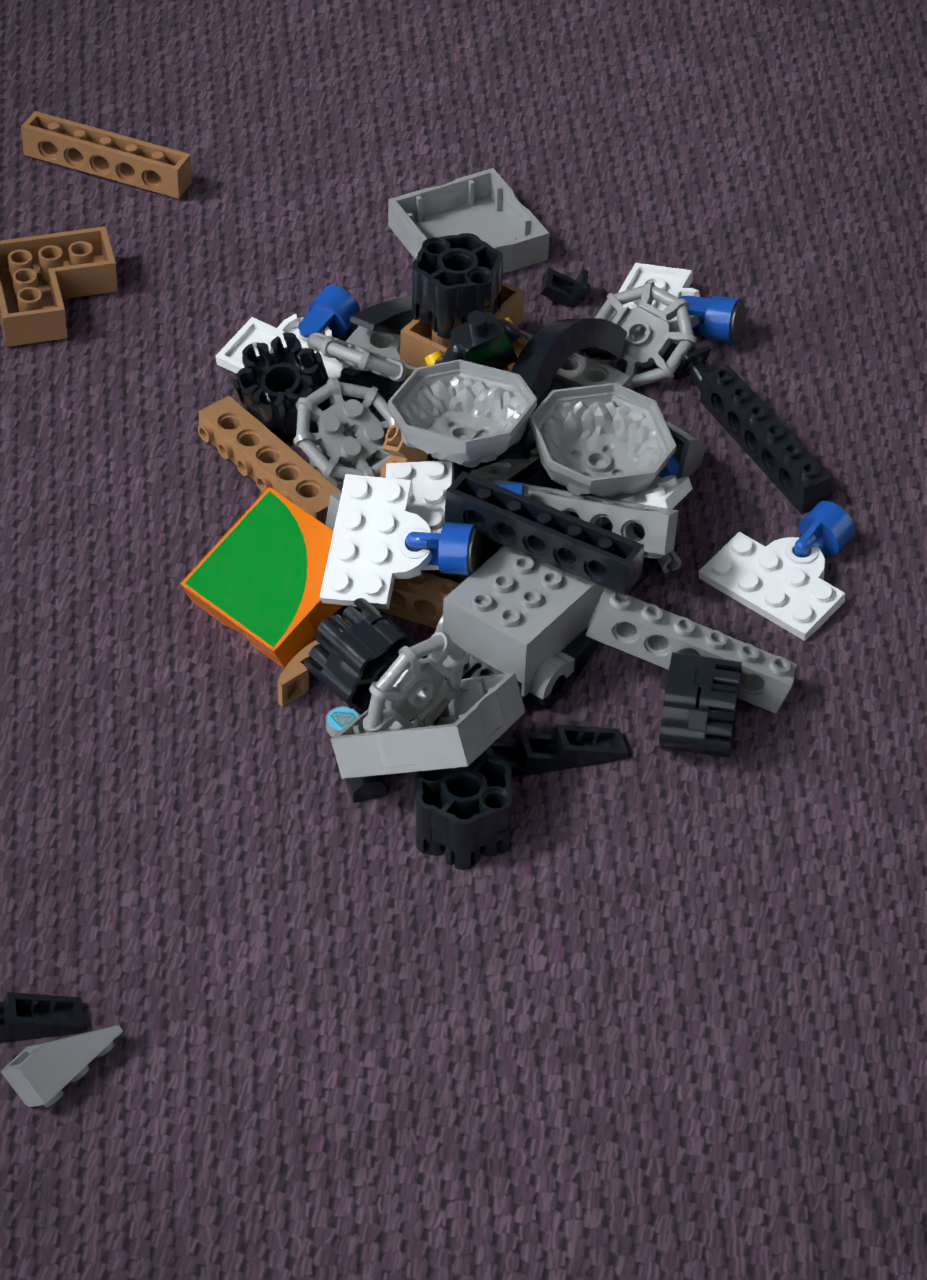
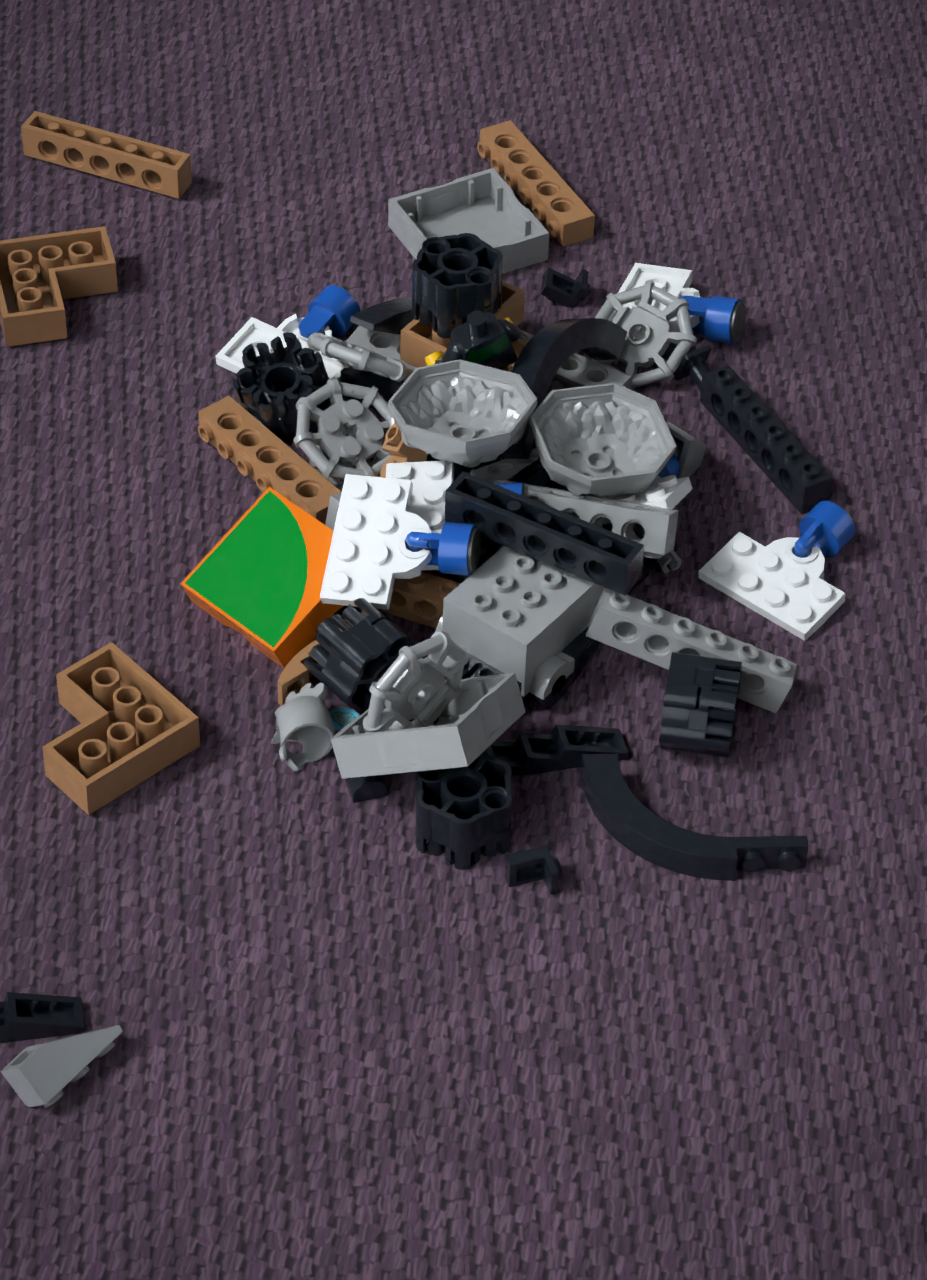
(125, 731): none -> medium nougat brick
(305, 721): none -> light grey piece
(532, 866): none -> black bracket
(536, 183): none -> medium nougat brick
(674, 846): none -> black arch

